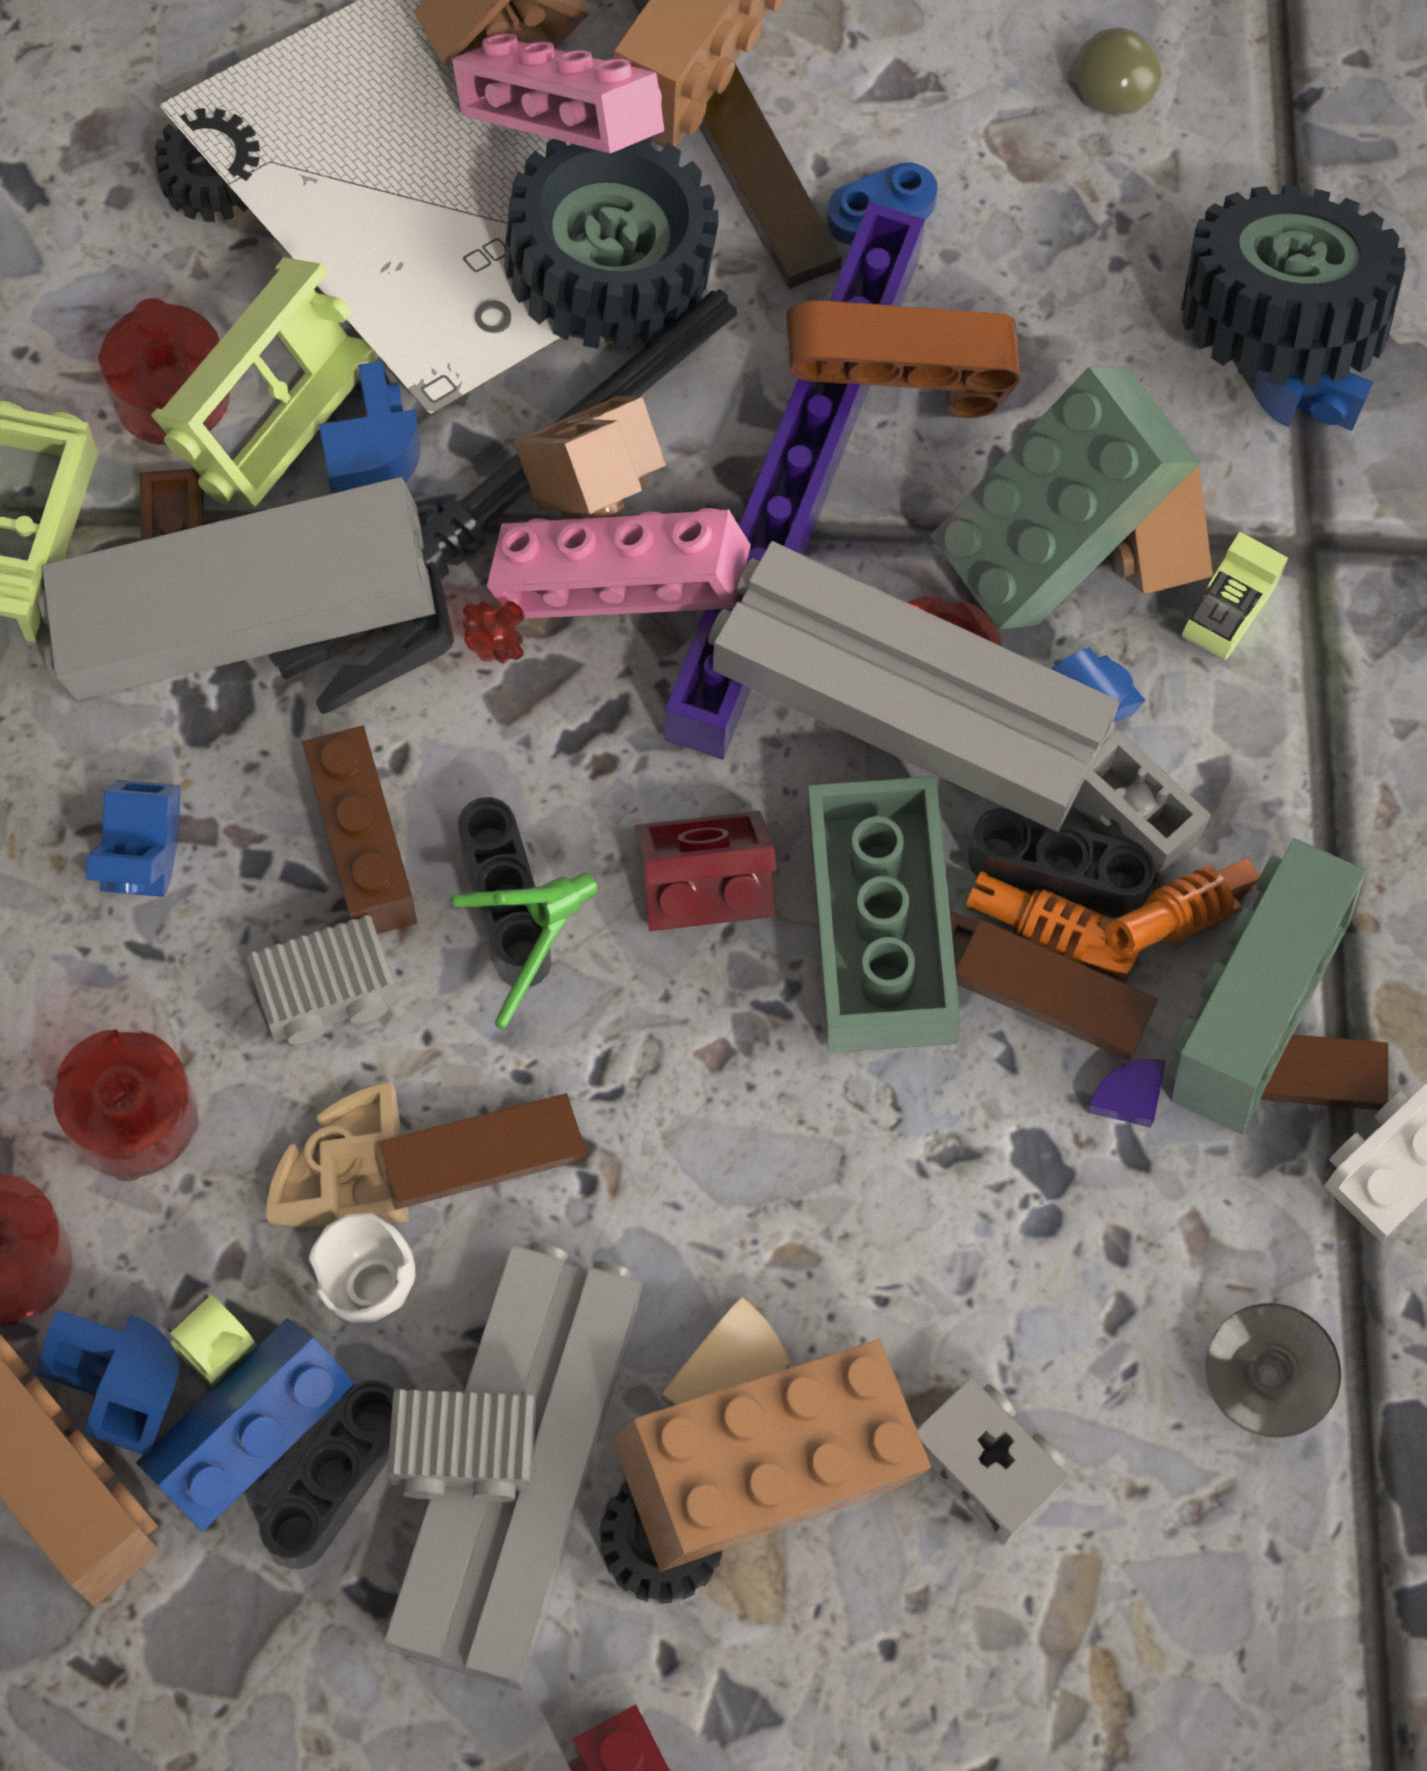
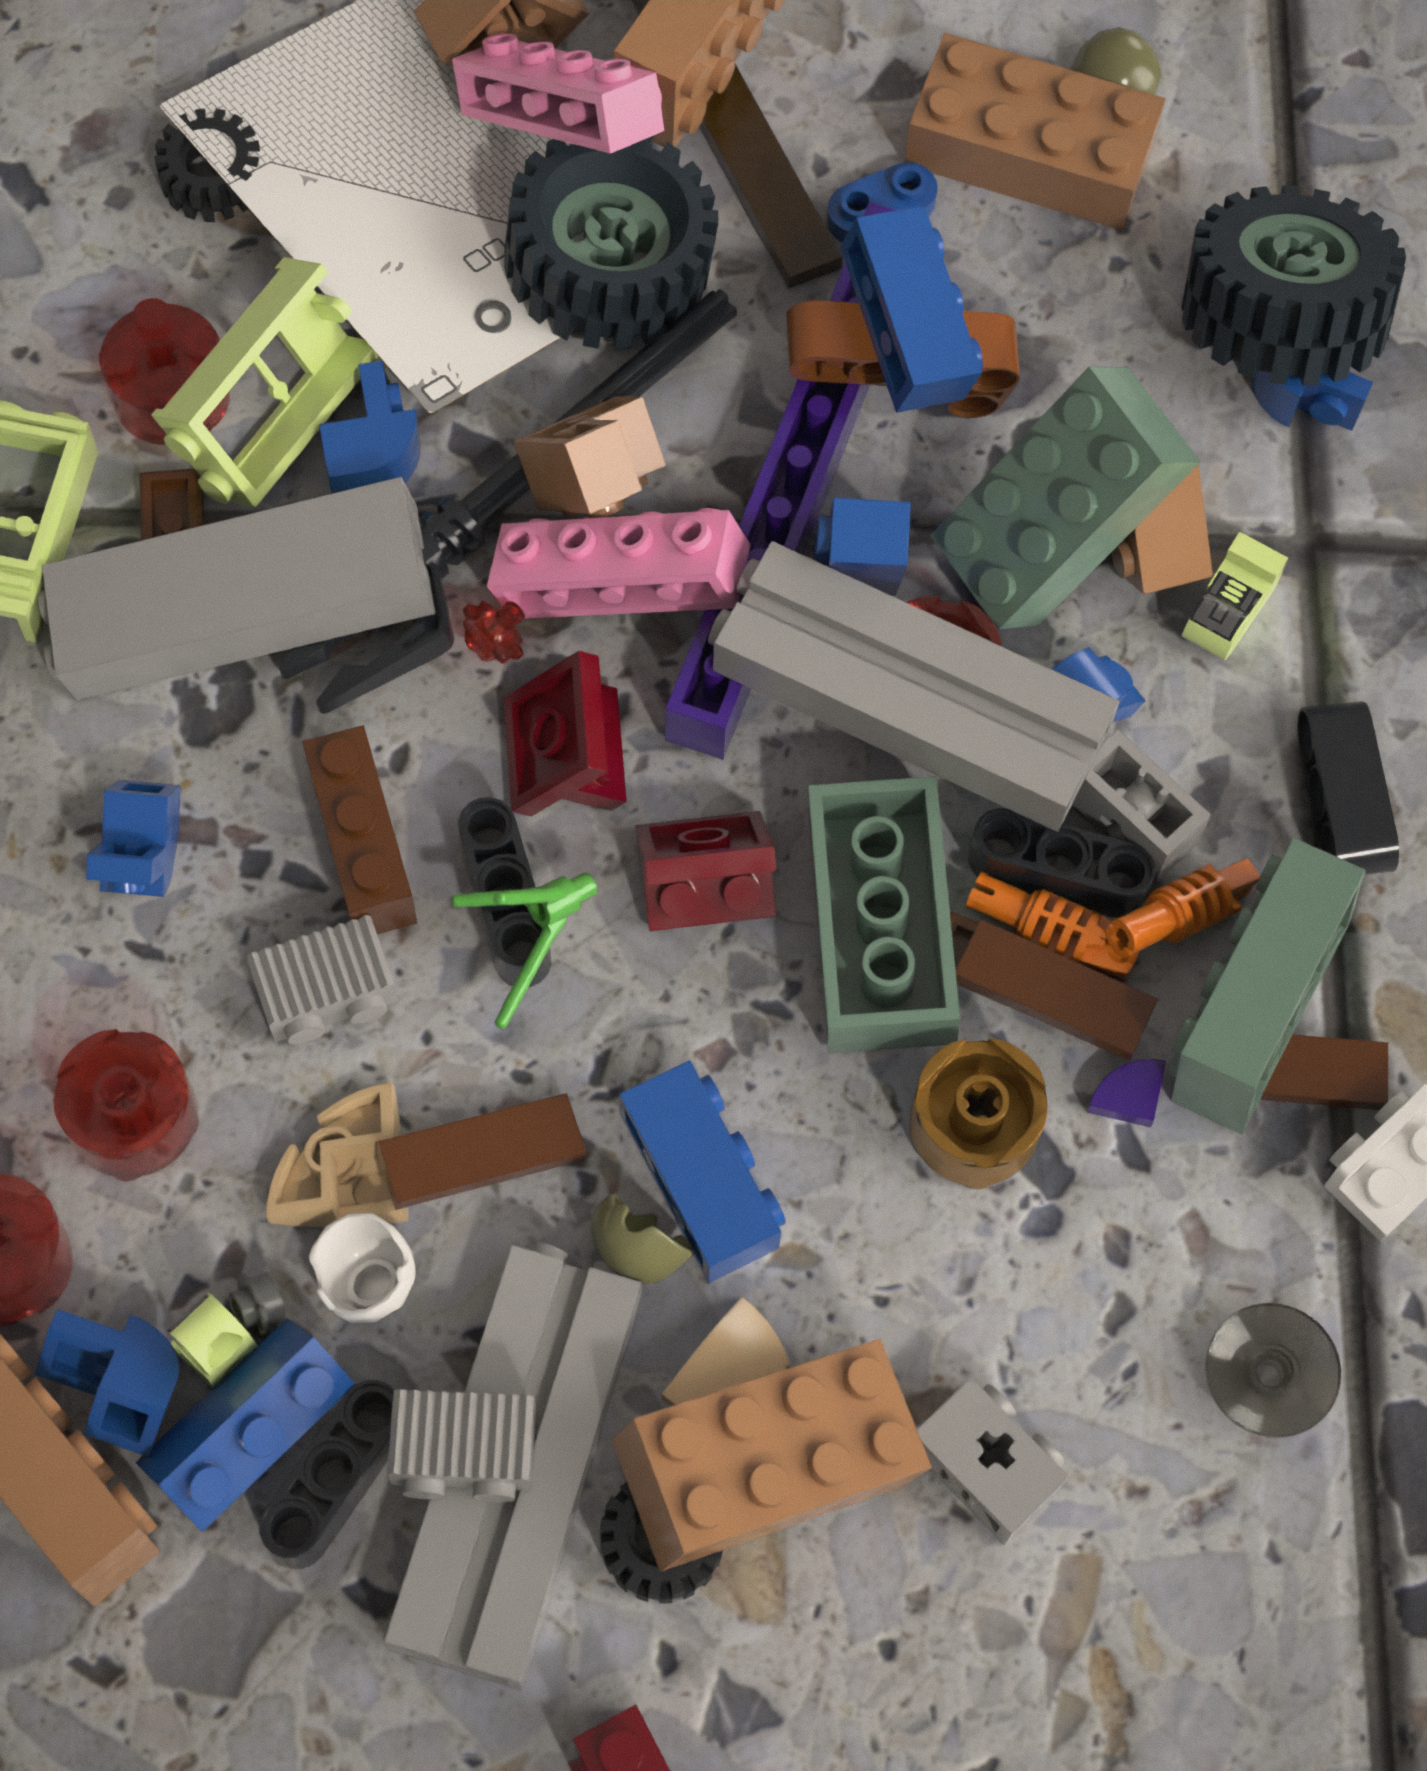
(257, 1303): none -> dark grey plate
(565, 739): none -> dark red bracket
(635, 1244): none -> olive hair
(702, 1170): none -> blue brick
(865, 541): none -> blue brick
(911, 308): none -> blue brick
(964, 1079): none -> pearl gold brick
(1033, 131): none -> medium nougat brick
(1348, 785): none -> black beam

